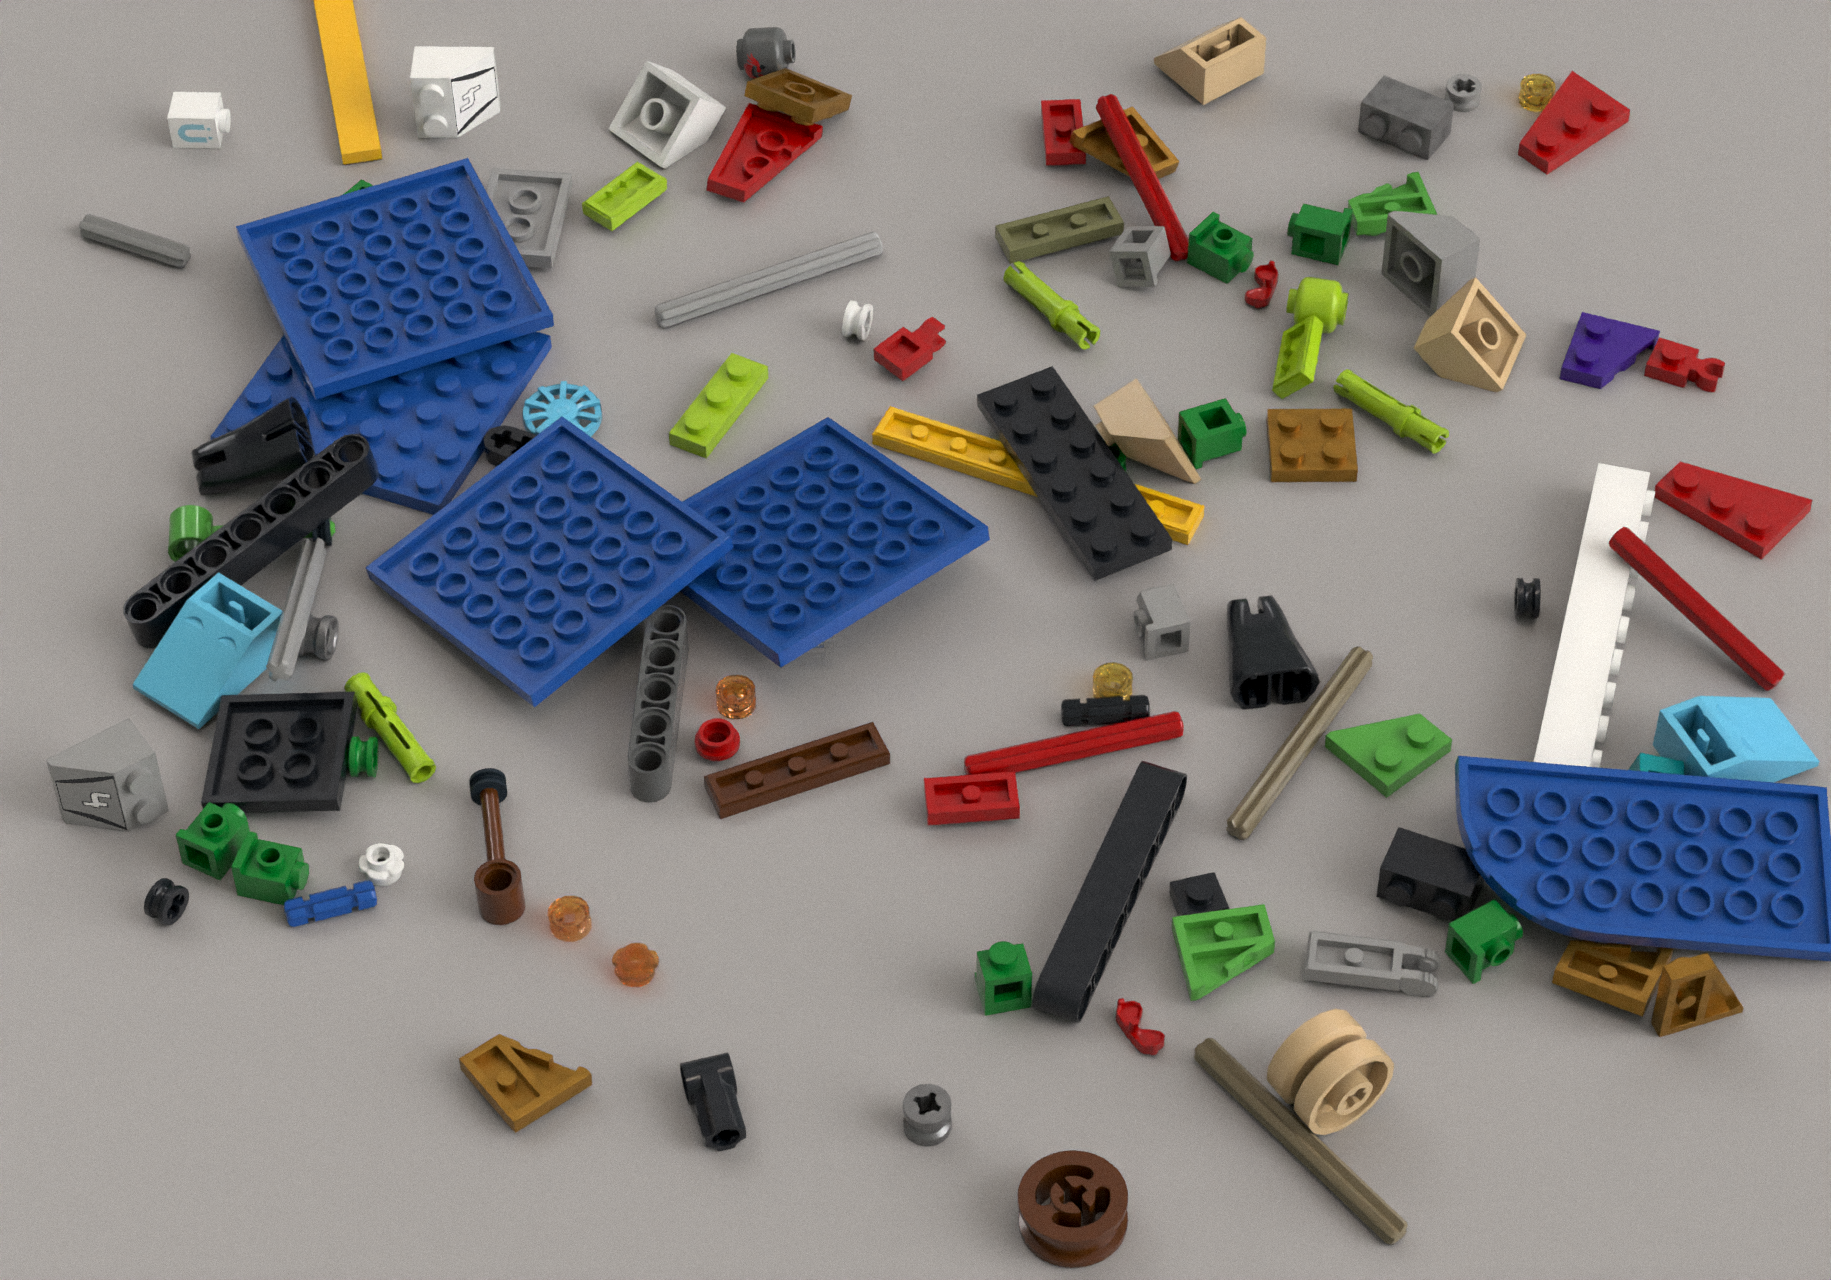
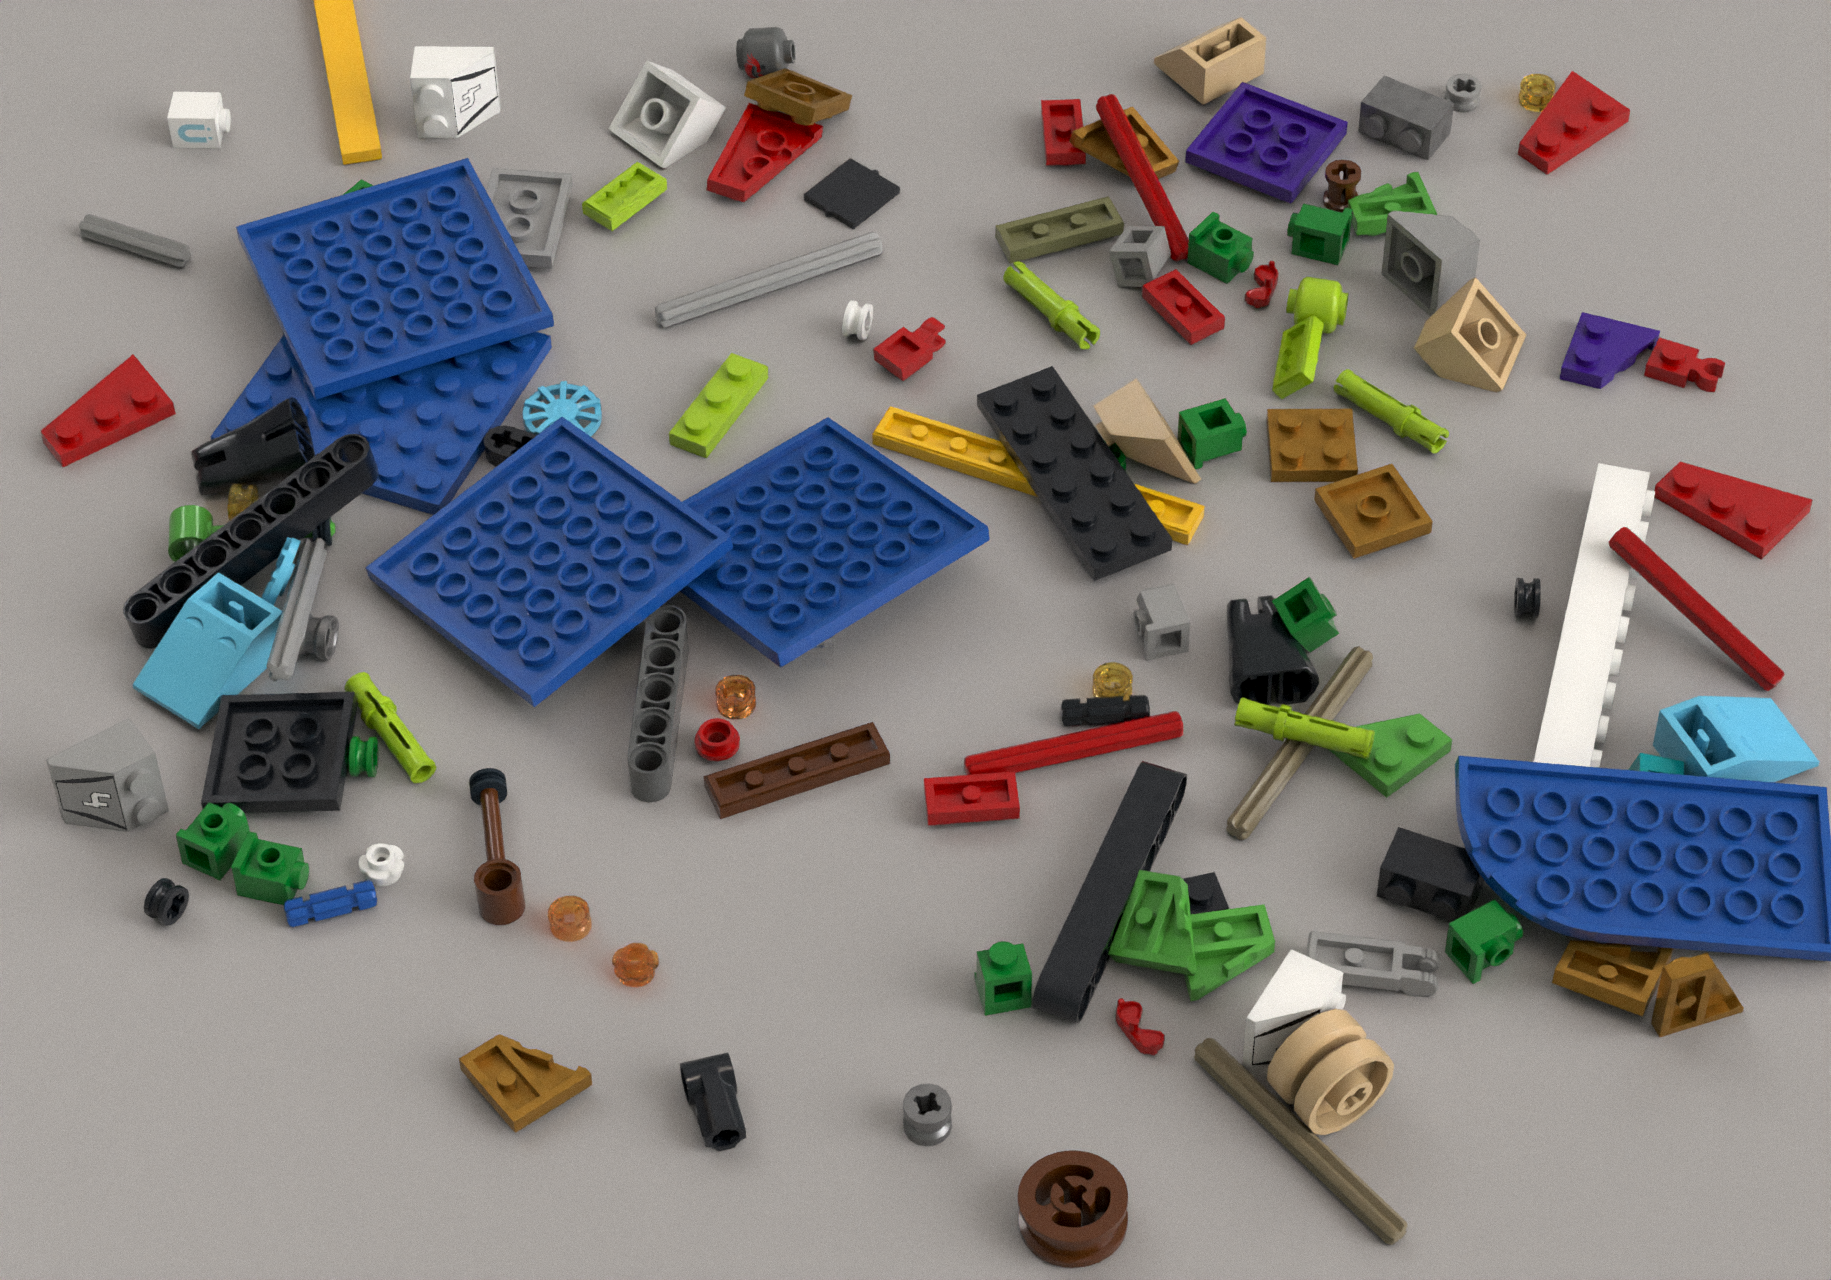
(108, 413): none -> red wing
(240, 499): none -> clear yellow bush
(282, 572): none -> medium azure wheel
(851, 193): none -> black piece
(1156, 926): none -> bright green wing
(1183, 306): none -> red plate
(1266, 142): none -> dark purple plate
(1290, 999): none -> white slope
(1293, 725): none -> lime pin
(1307, 614): none -> green brick
(1337, 187): none -> reddish brown bush
(1373, 510): none -> pearl gold plate

